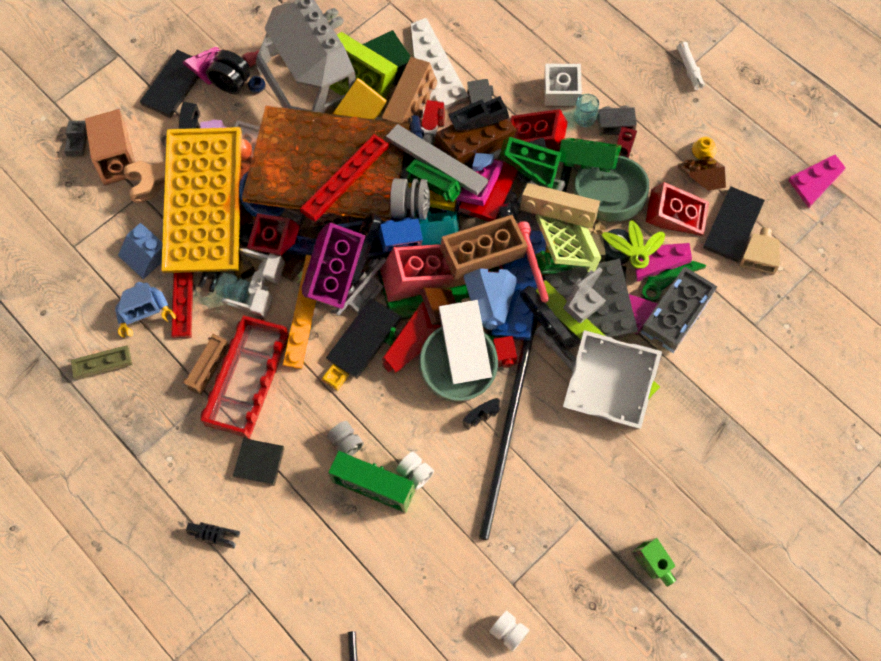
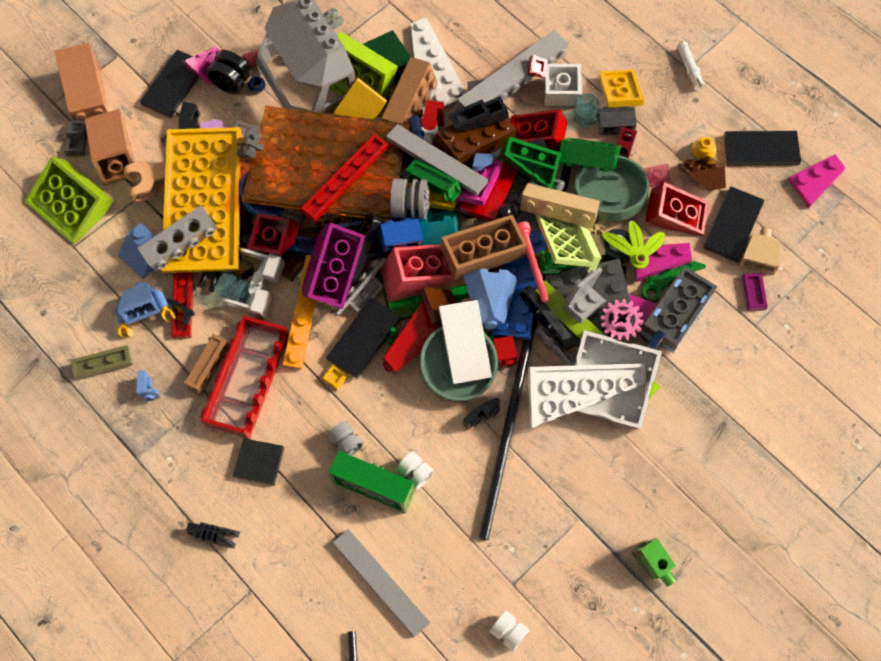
(68, 199): none -> lime slope
(81, 81): none -> nougat slope
(144, 387): none -> medium blue bracket
(167, 238): none -> light grey brick
(183, 309): none -> black bar
(249, 144): none -> dark grey hips
(381, 583): none -> light grey tile
(514, 73): none -> light grey brick
(537, 66): none -> tile
(570, 388): none -> white wing
(615, 325): none -> bright pink gear
(621, 88): none -> yellow plate
(657, 338): none -> dark blue tile
(658, 174): none -> clear pink bracket
(754, 291): none -> magenta tile
(762, 148): none -> black tile

